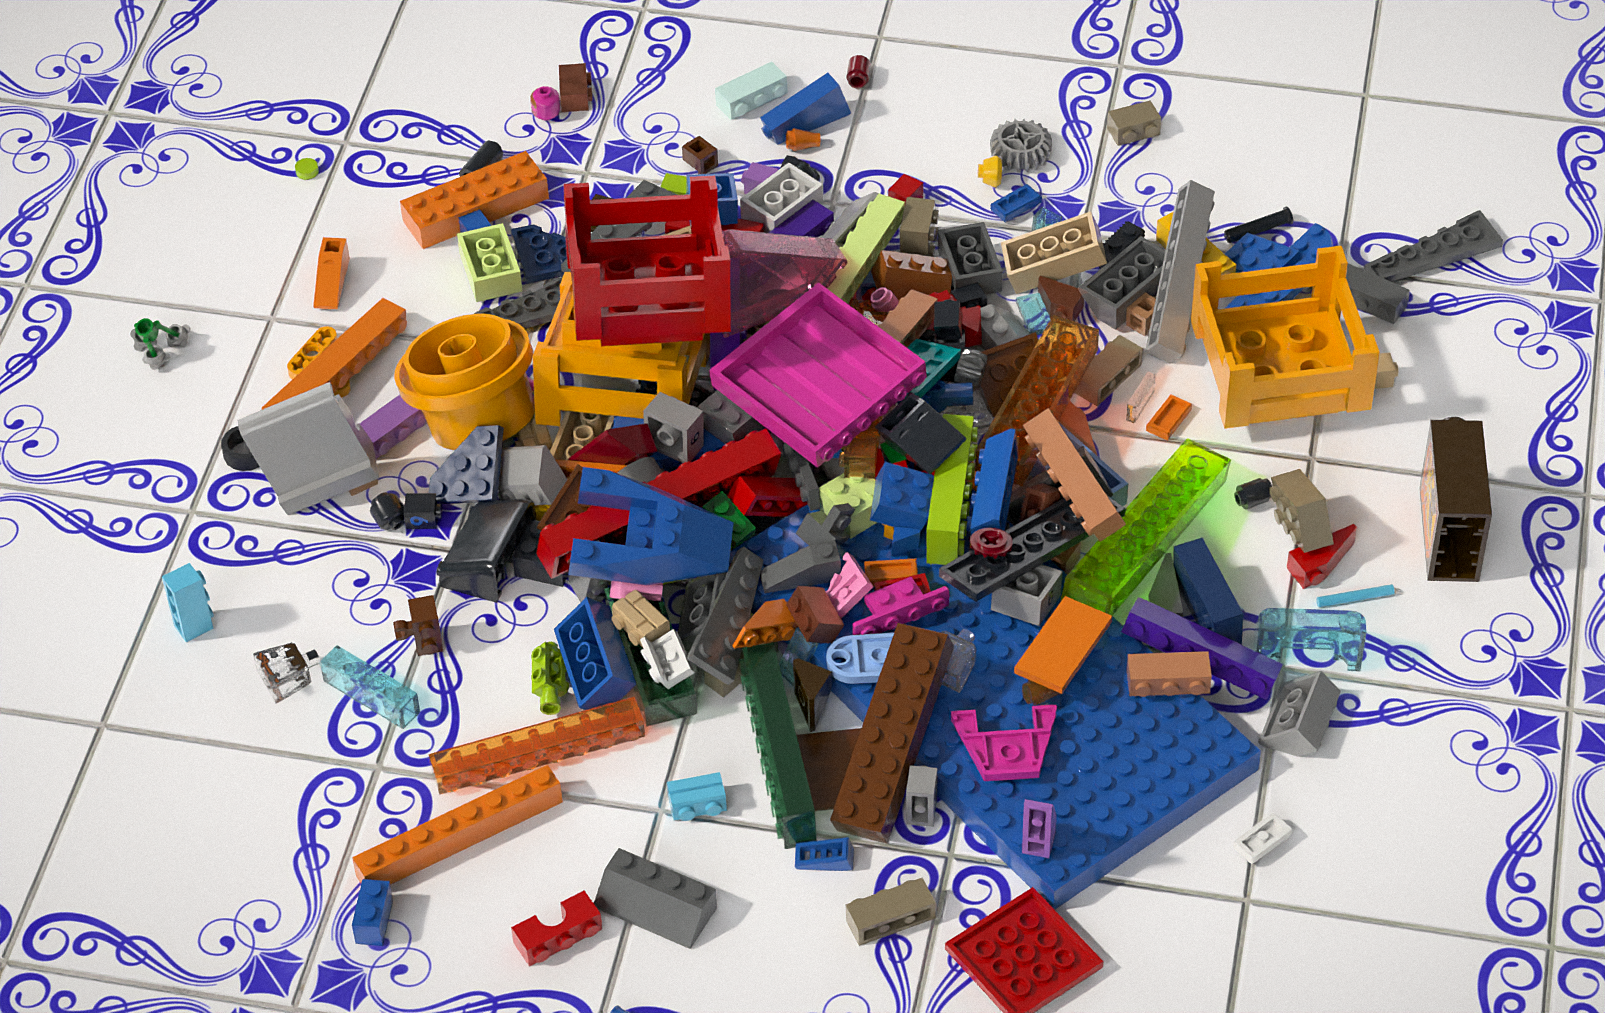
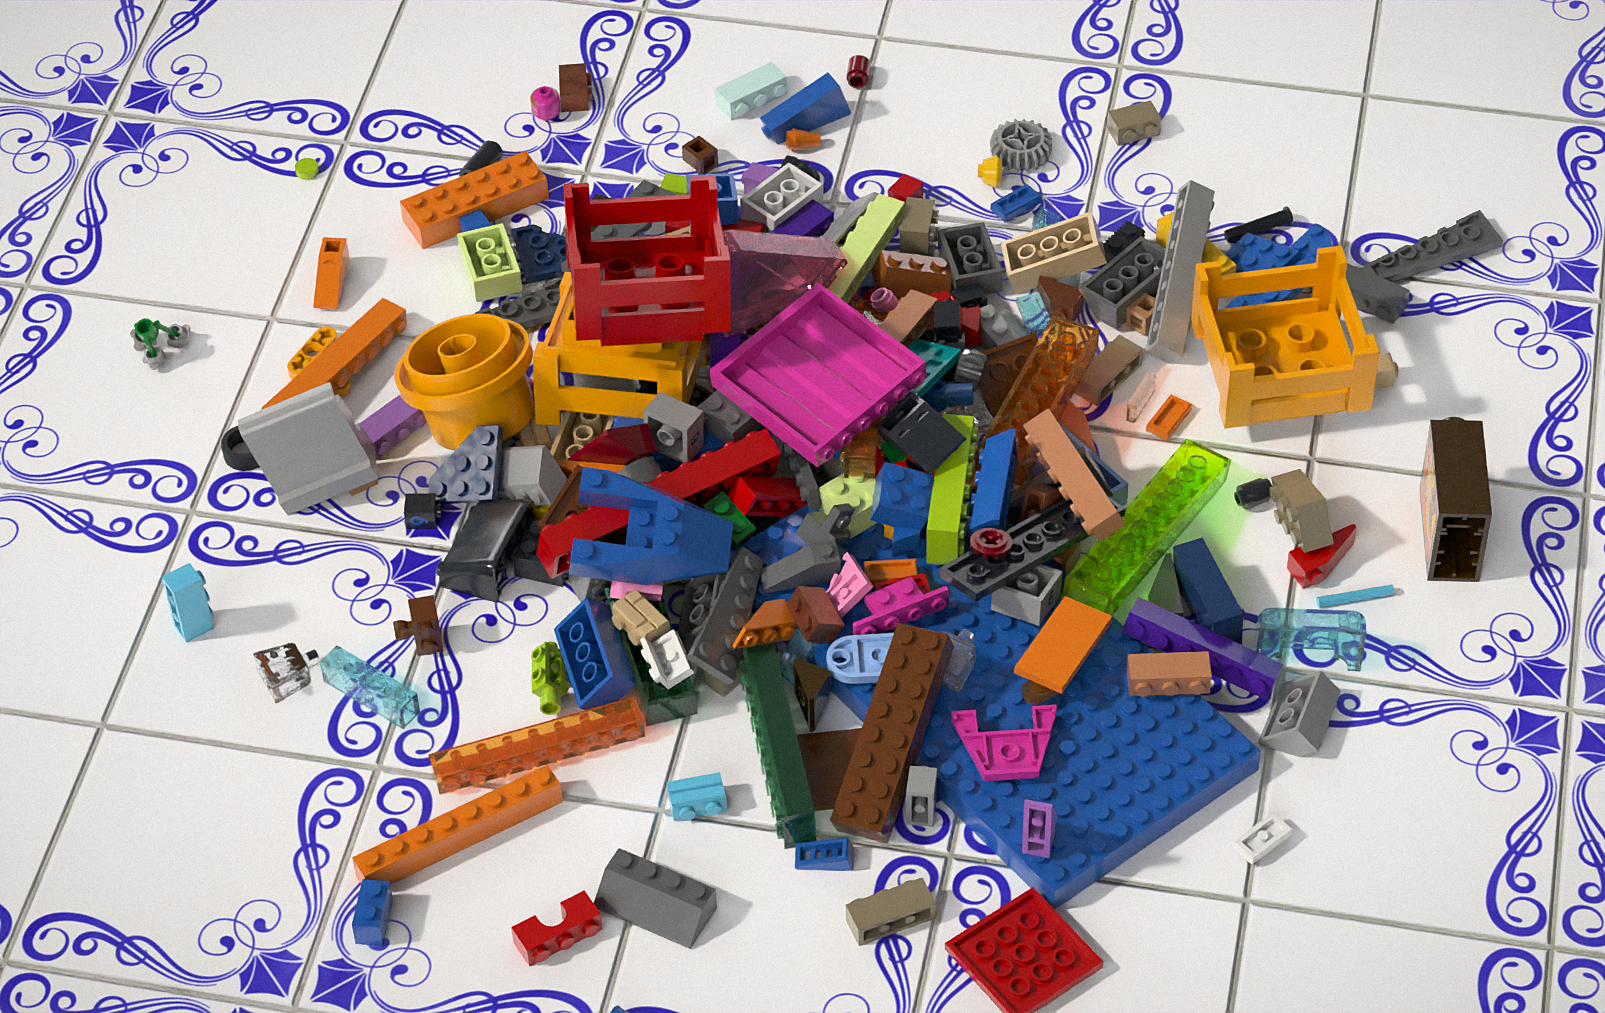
(387, 511): black head -> none

